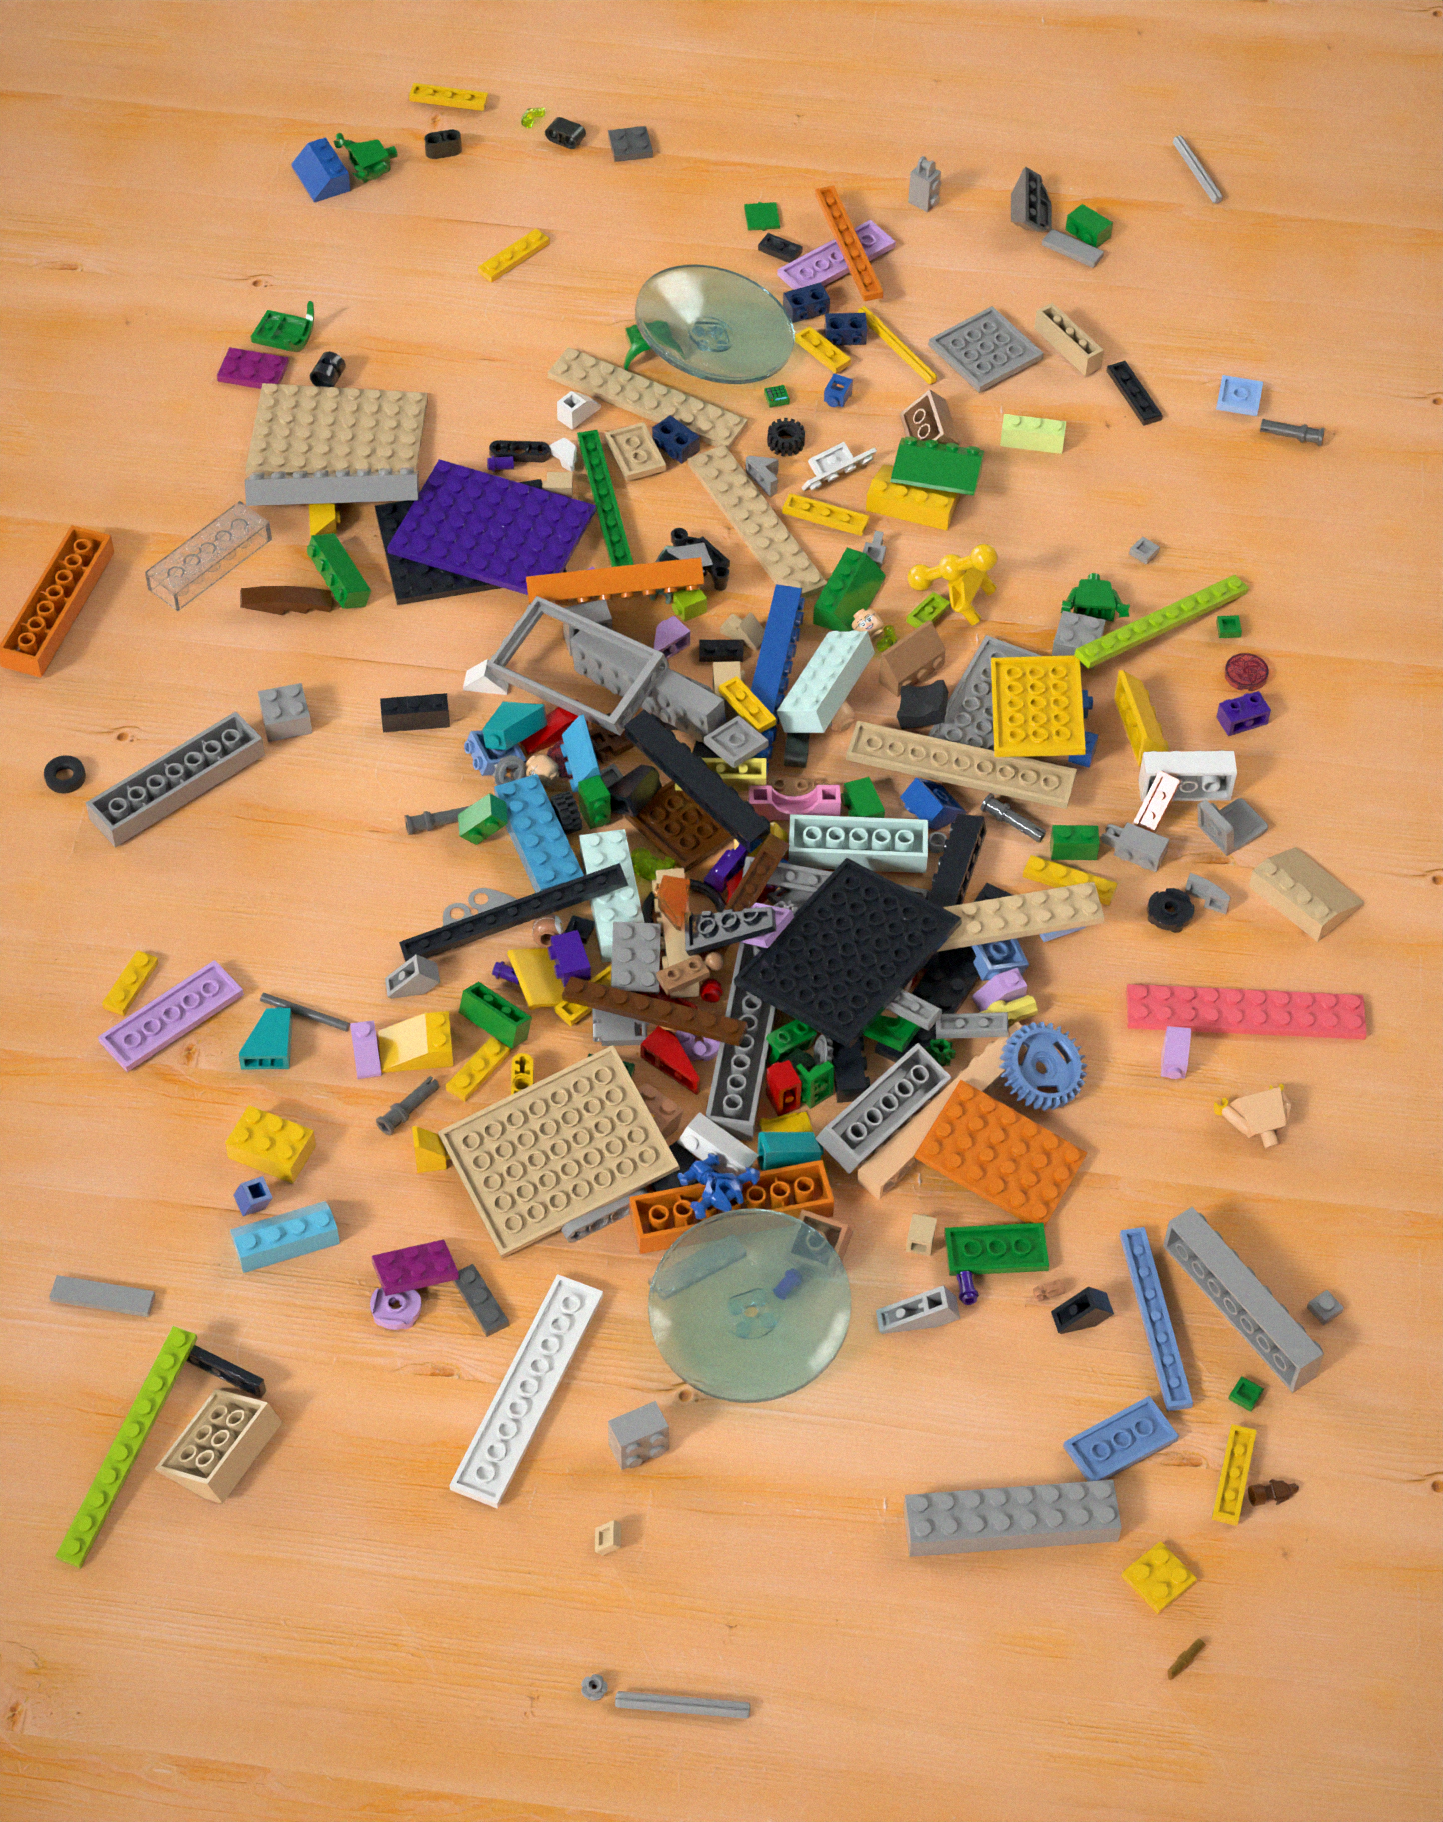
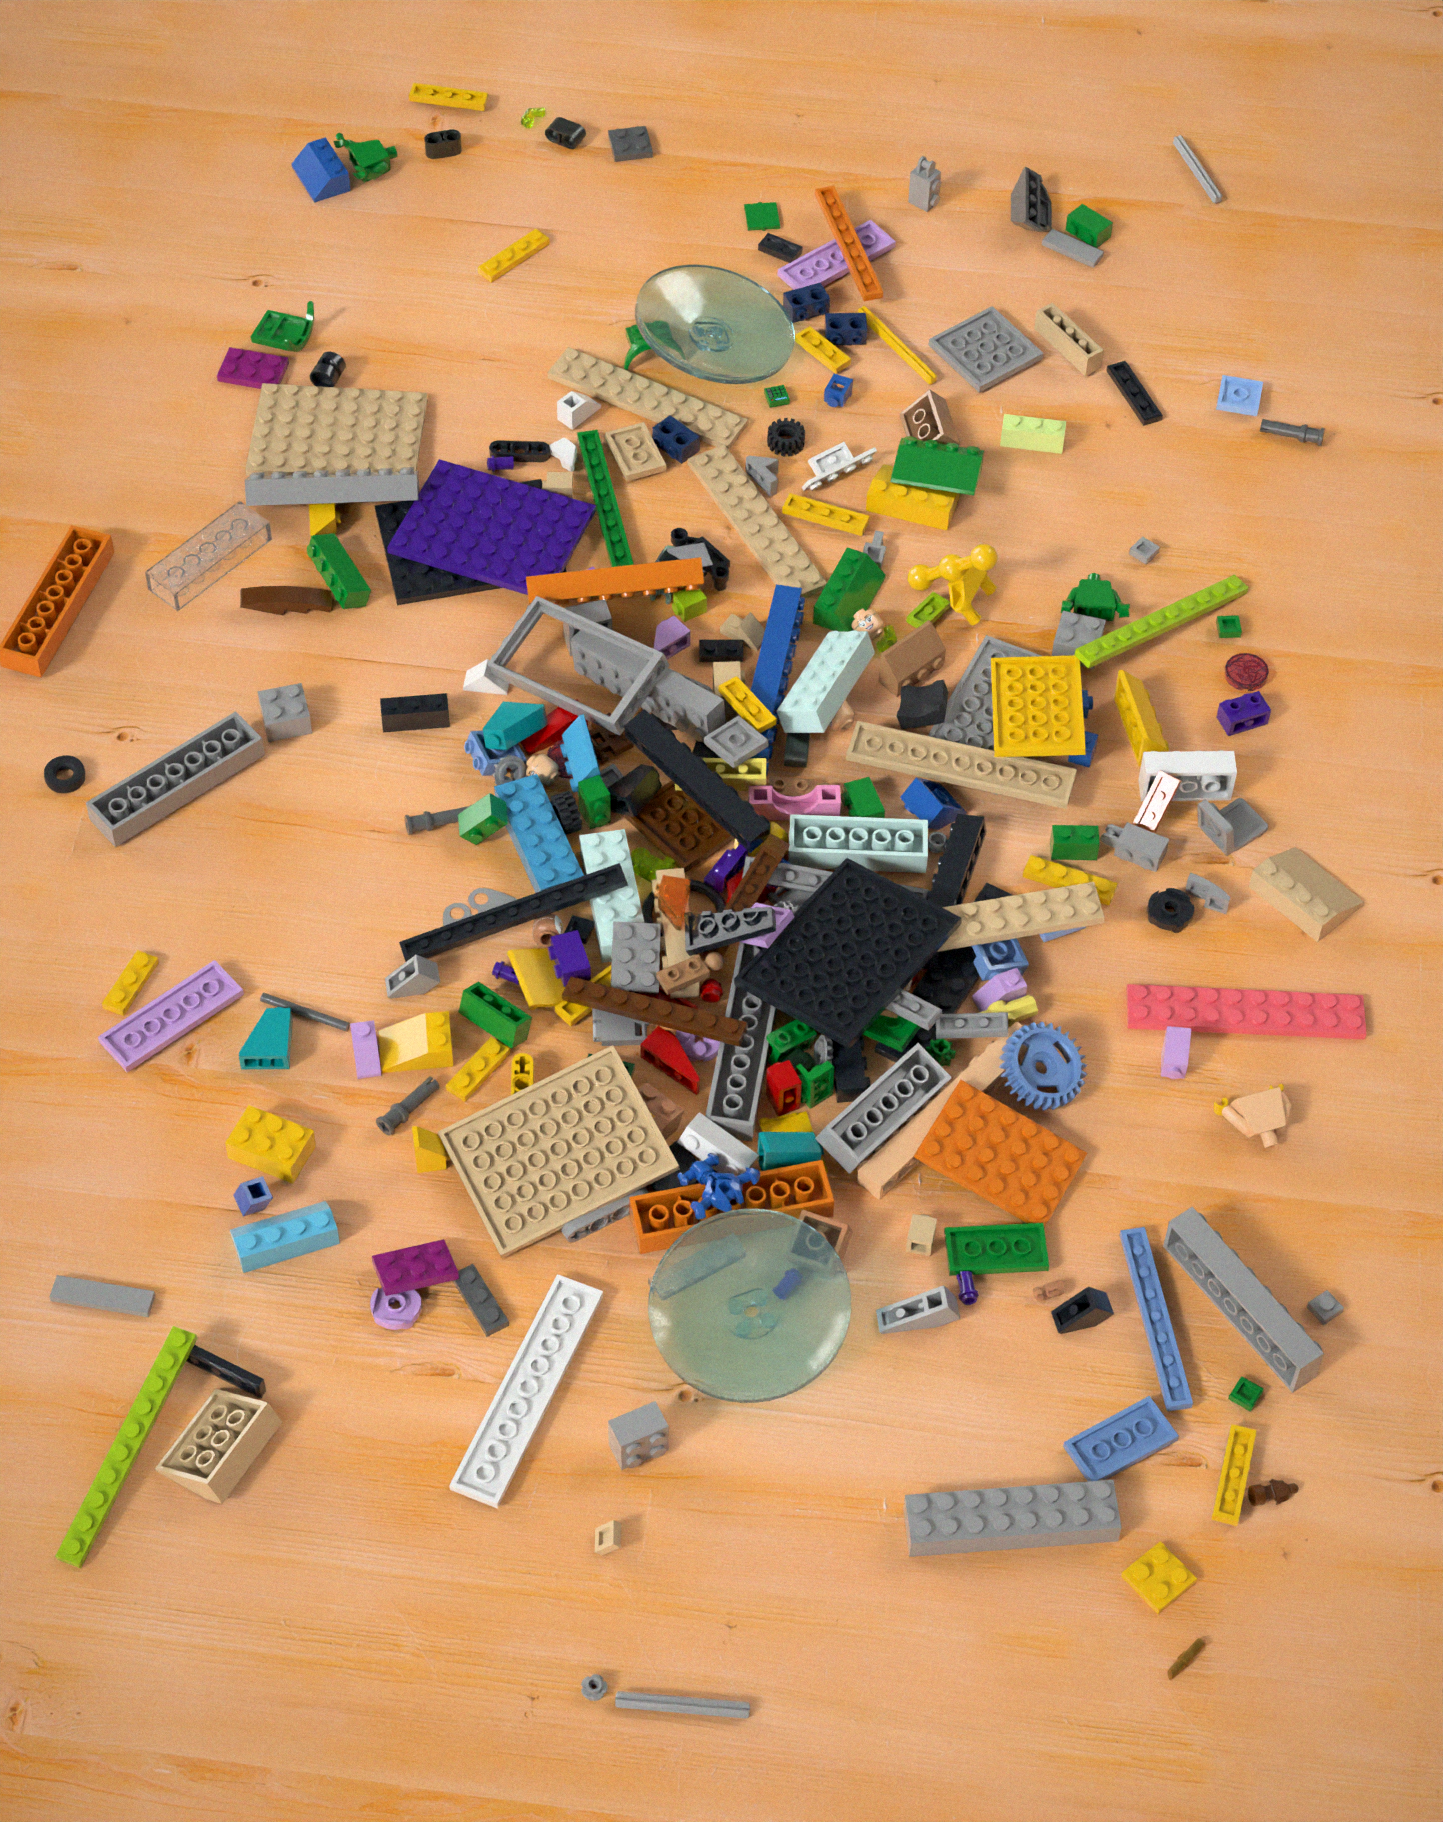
(1004, 812): dark grey pin -> none

